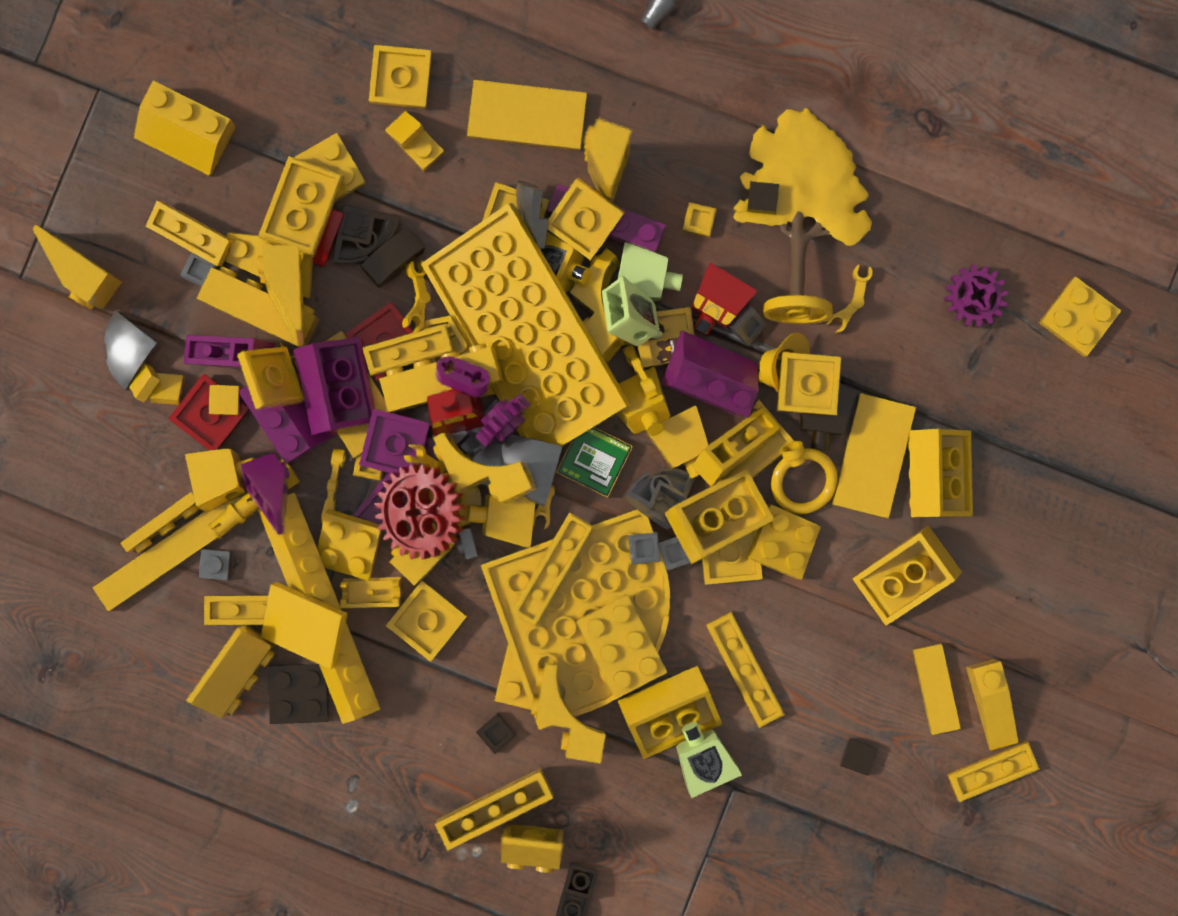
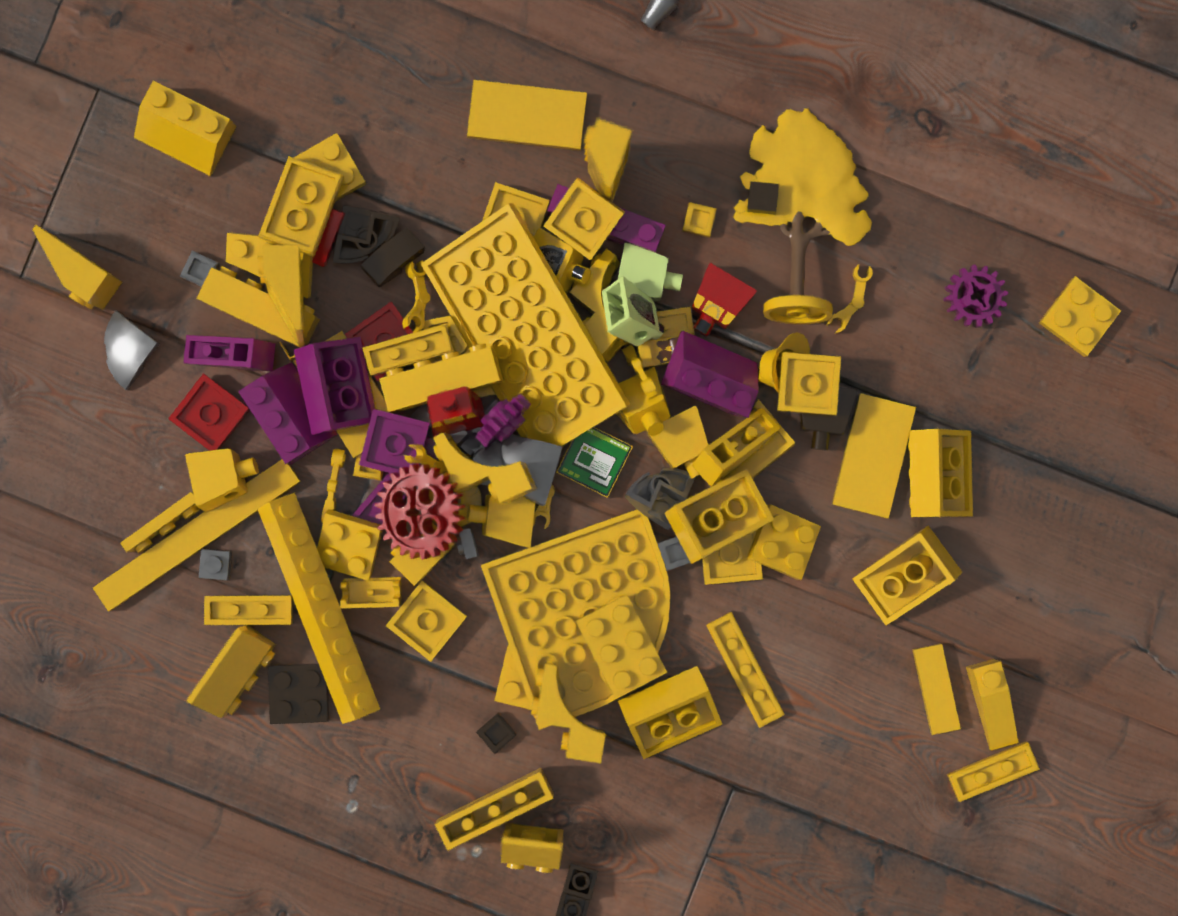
(144, 383): yellow tile -> none
(168, 389): yellow tile -> none
(189, 233): yellow plate -> none
(224, 400): yellow tile -> none
(235, 514): yellow pin -> none
(268, 487): magenta slope -> none
(271, 377): yellow plate -> none
(303, 625): yellow tile -> none
(400, 77): yellow plate -> none
(414, 140): yellow slope -> none
(462, 376): magenta beam -> none
(528, 205): flat silver brick -> none
(552, 569): yellow tile -> none
(644, 548): flat silver tile -> none
(704, 760): yellowish green torso -> none
(747, 325): flat silver plate -> none
(795, 455): yellow piece -> none
(858, 756): dark brown tile -> none

